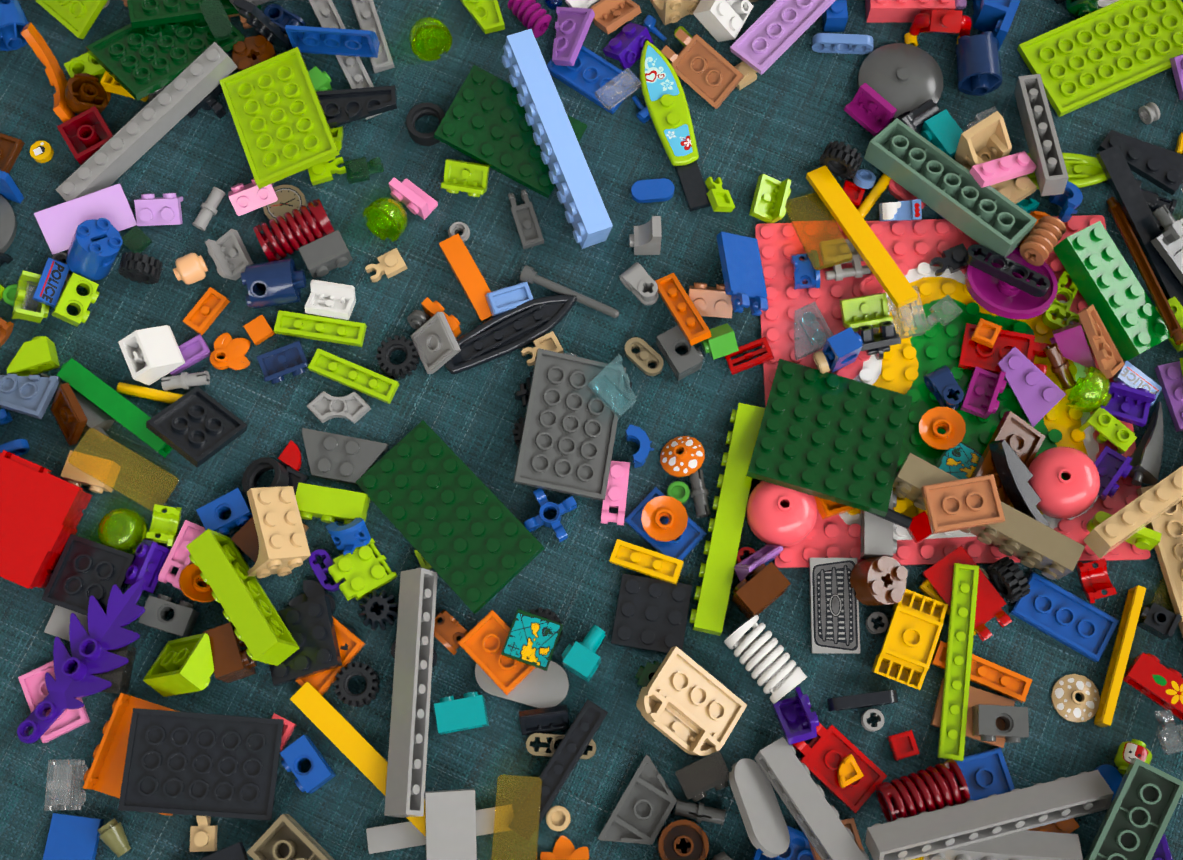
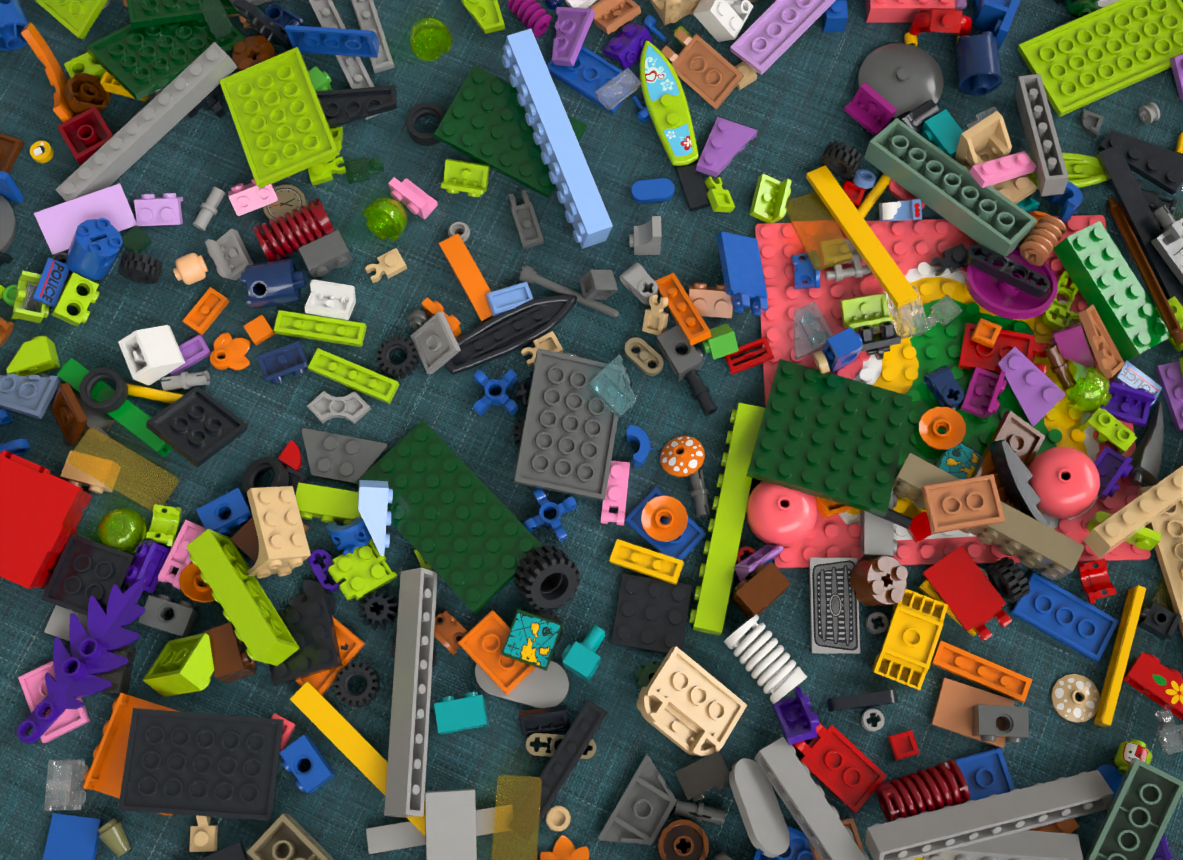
(92, 378): none -> black tyre
(372, 505): none -> light blue slope
(483, 404): none -> blue pin
(554, 590): none -> black tyre
(598, 284): none -> dark grey brick
(655, 319): none -> tan plate
(679, 491): bright green tile -> none
(700, 392): none -> black pin
(722, 145): none -> medium lavender wing
(842, 43): medium blue beam -> none
(848, 771): light orange tile -> none
(958, 662): lime tile -> none
(1091, 122): none -> dark grey tile

